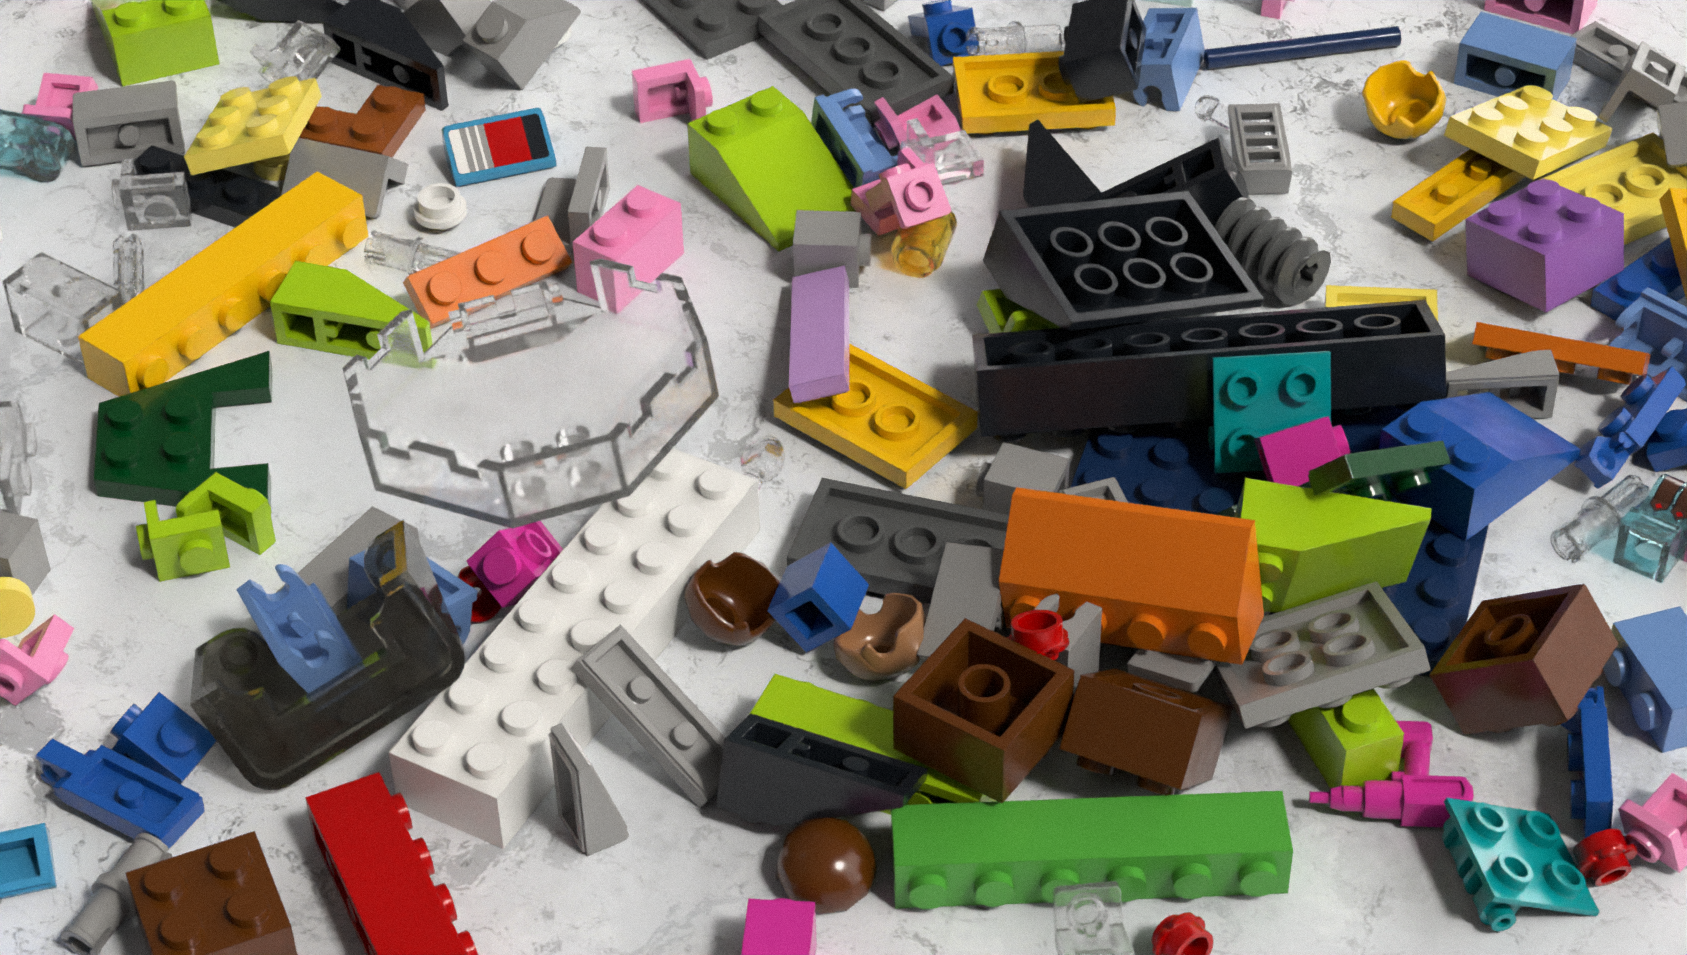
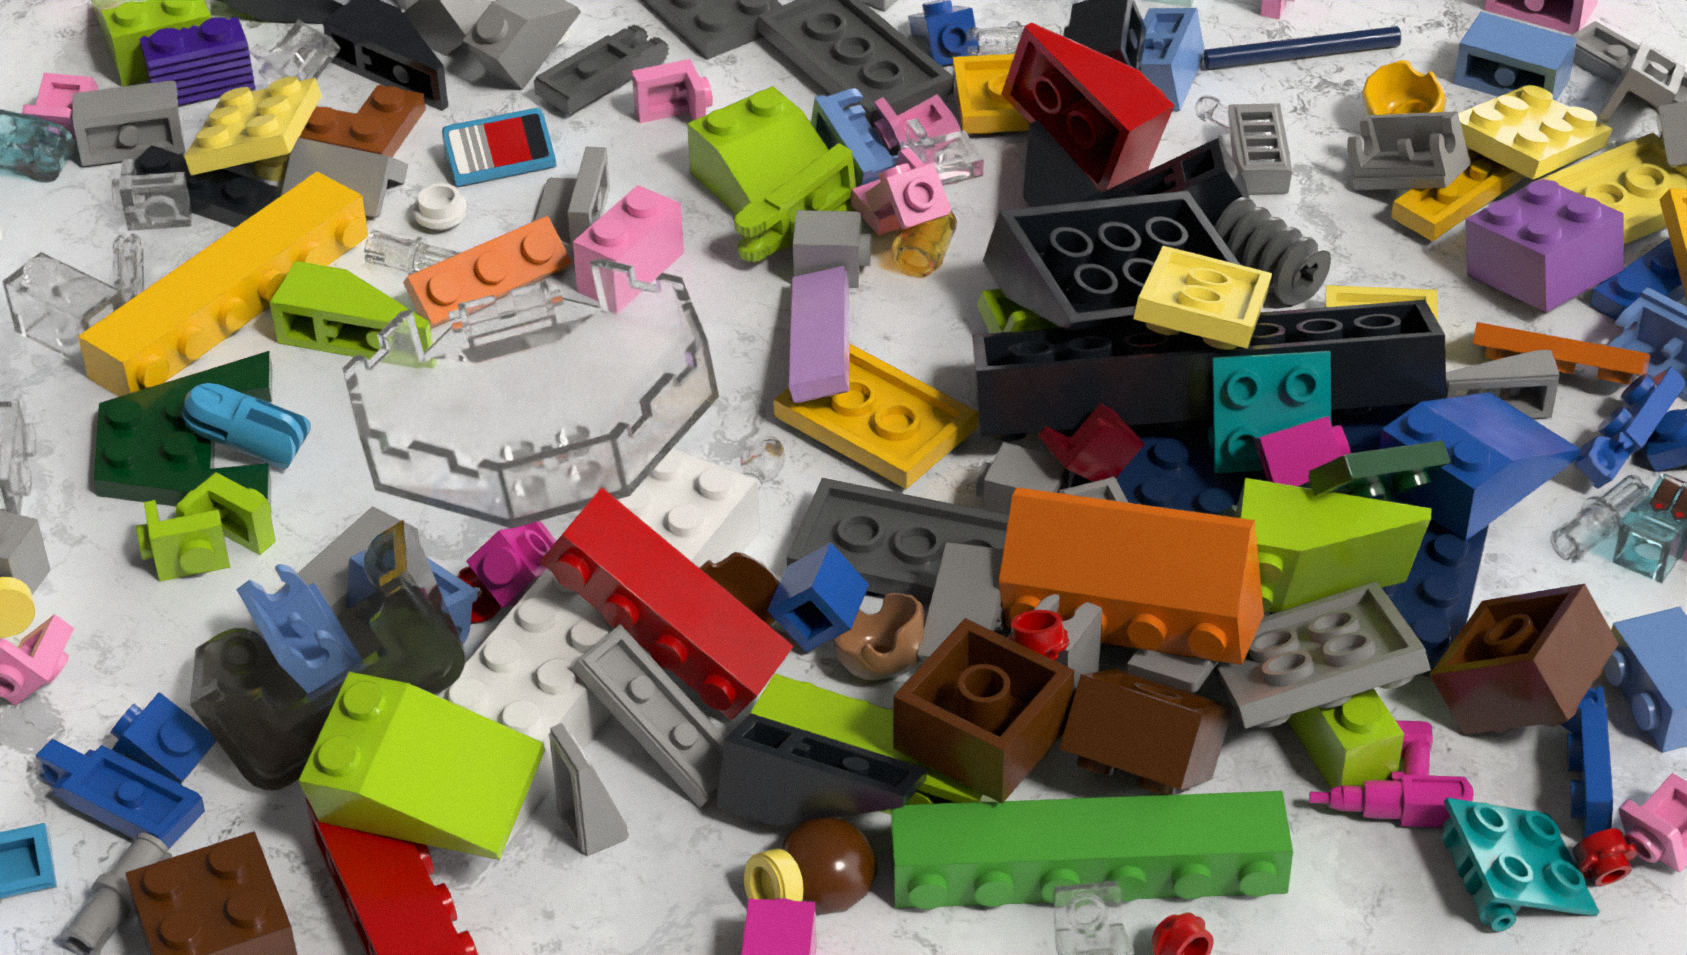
(200, 59): none -> dark purple brick
(245, 423): none -> dark azure arm
(418, 768): none -> lime slope
(599, 68): none -> dark grey hinge
(666, 604): none -> red brick
(773, 876): none -> light yellow tile
(818, 187): none -> lime hinge
(1089, 103): none -> red slope
(1097, 448): none -> dark red panel
(1202, 298): none -> light yellow plate
(1408, 151): none -> light grey hinge

